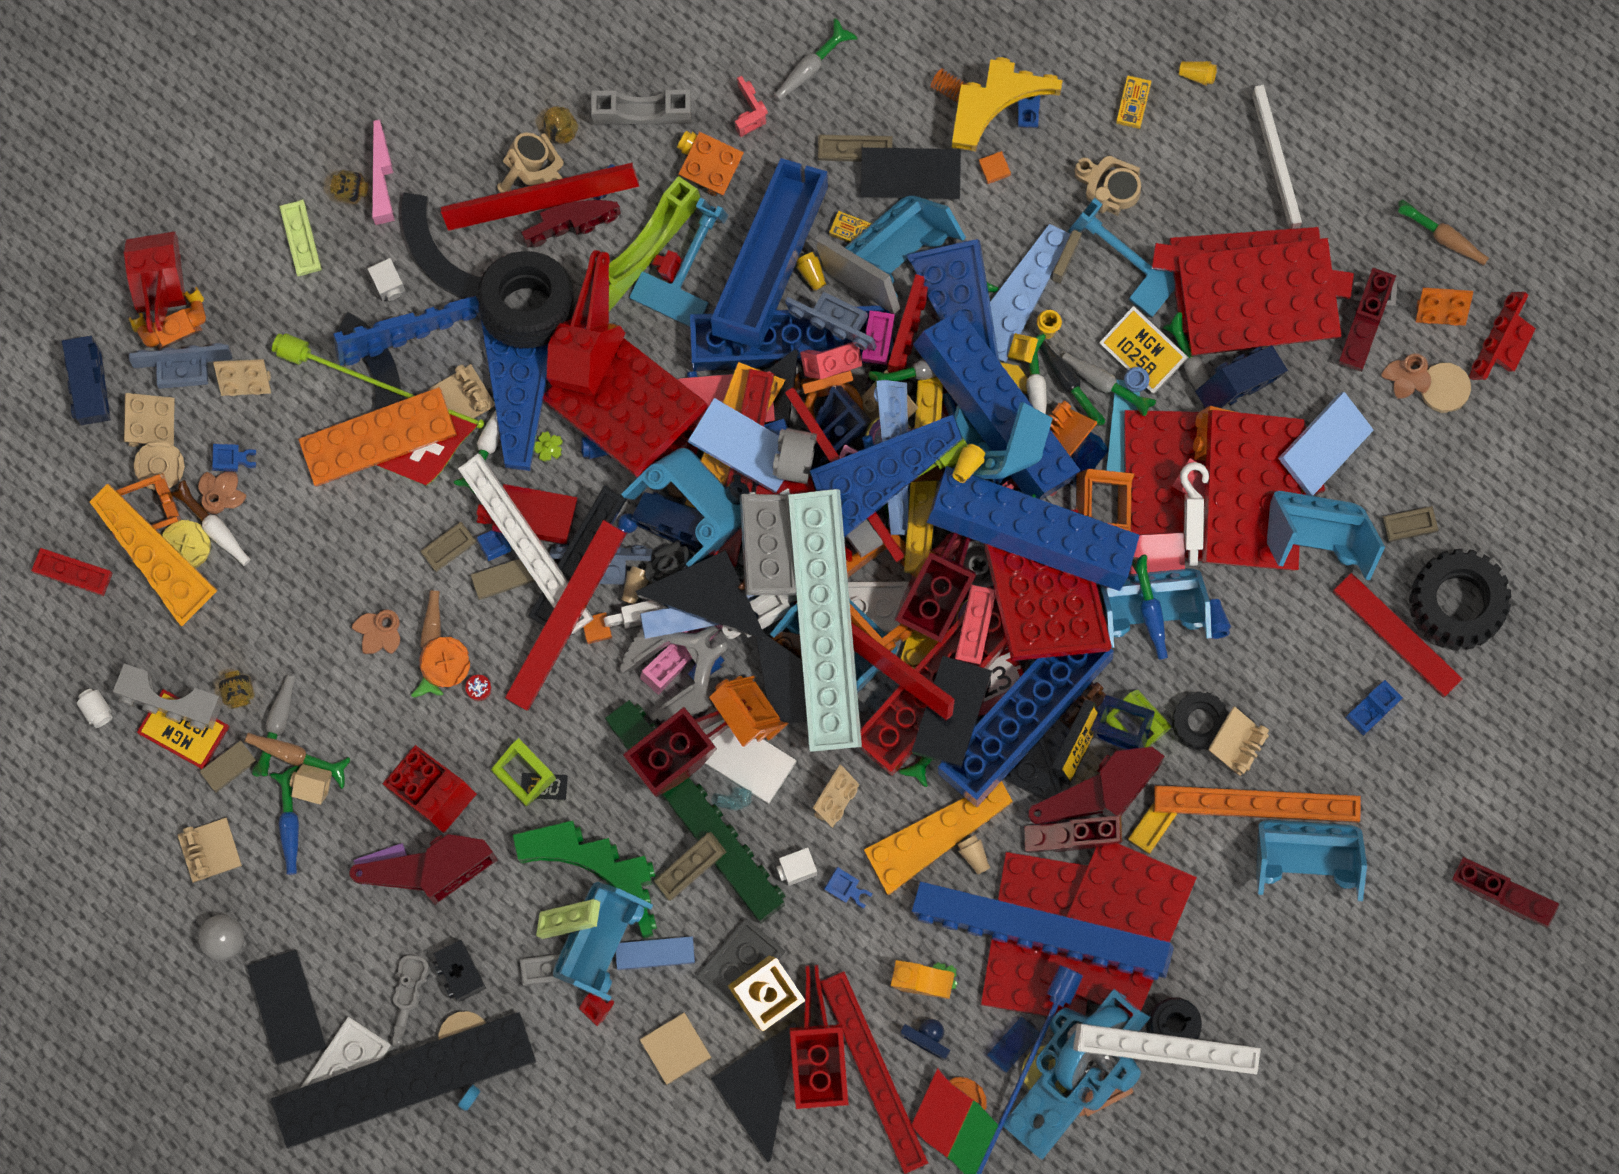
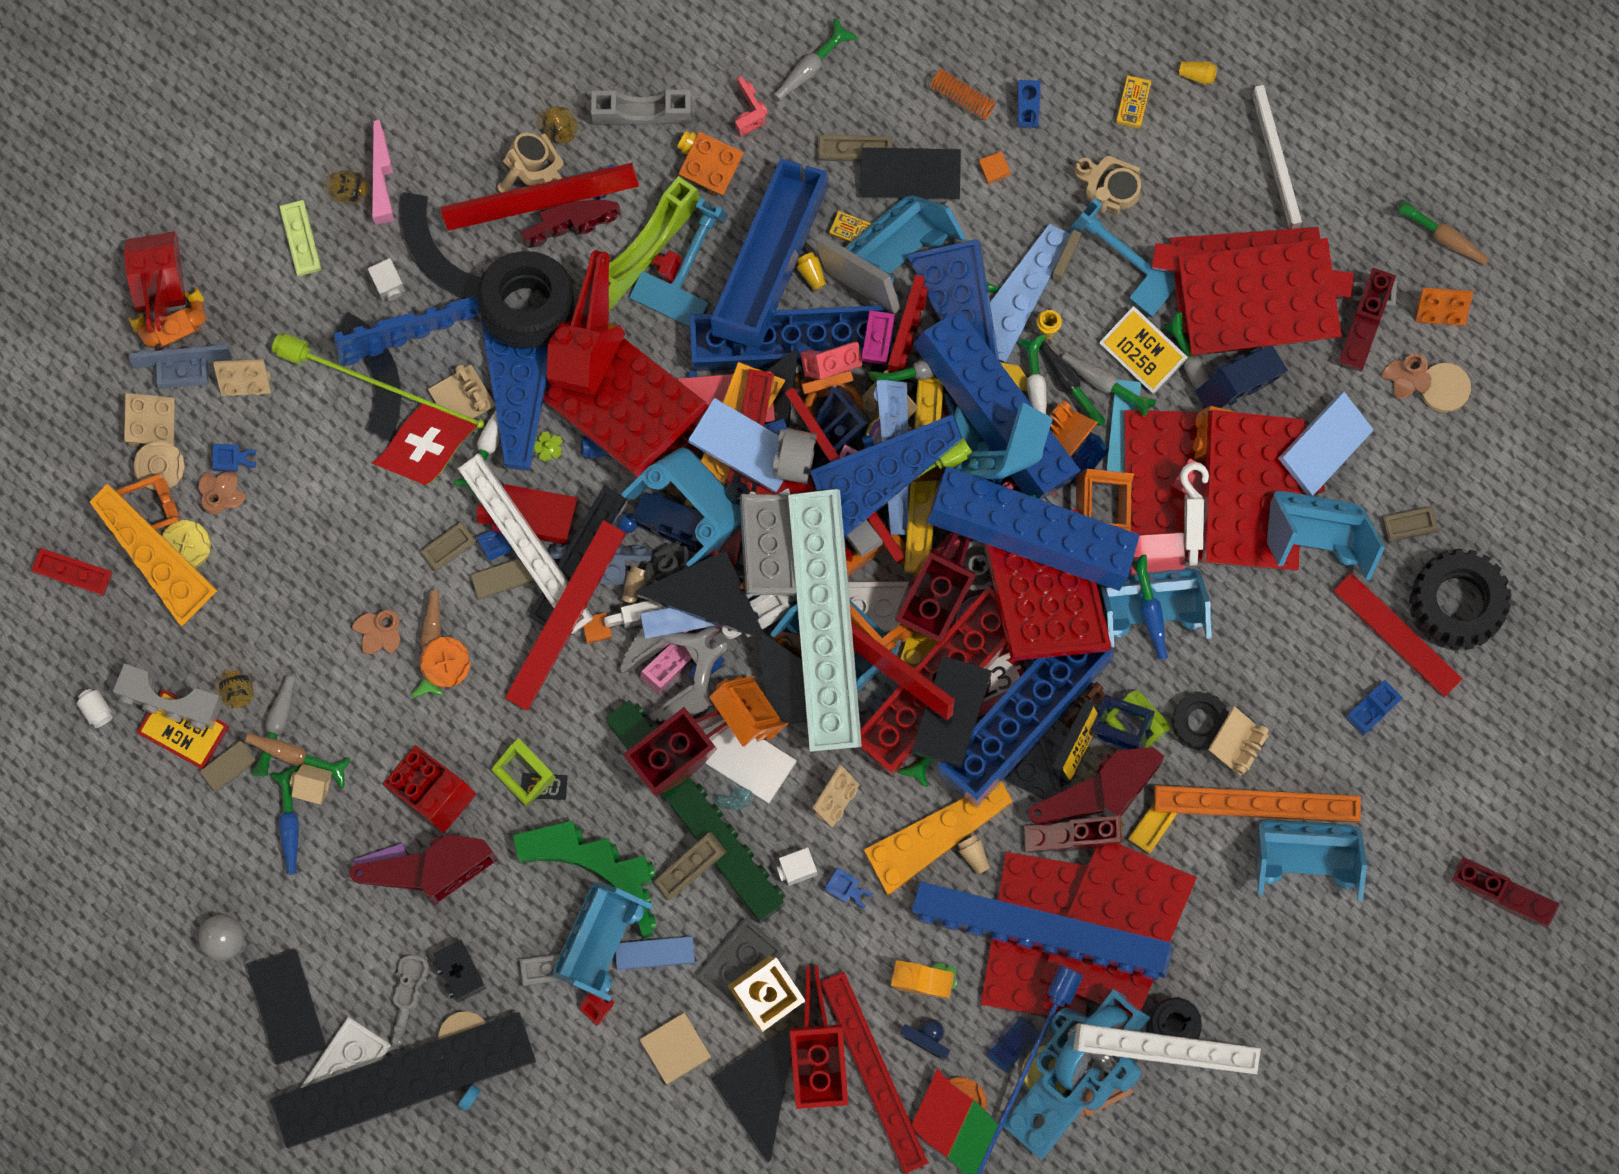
(86, 380): dark blue wedge -> none
(209, 849): tan hinge -> none
(211, 524): white piece -> none
(377, 436): orange plate -> none
(478, 687): red tile -> none
(568, 919): yellowish green tile -> none
(836, 316): sand blue bracket -> none
(969, 461): yellow cone -> none
(975, 625): coral tile -> none
(1004, 87): yellow arch -> none
(1022, 348): yellow tile -> none
(1136, 379): medium blue plate -> none
(1219, 622): blue cone -> none
(1506, 340): red bracket -> none

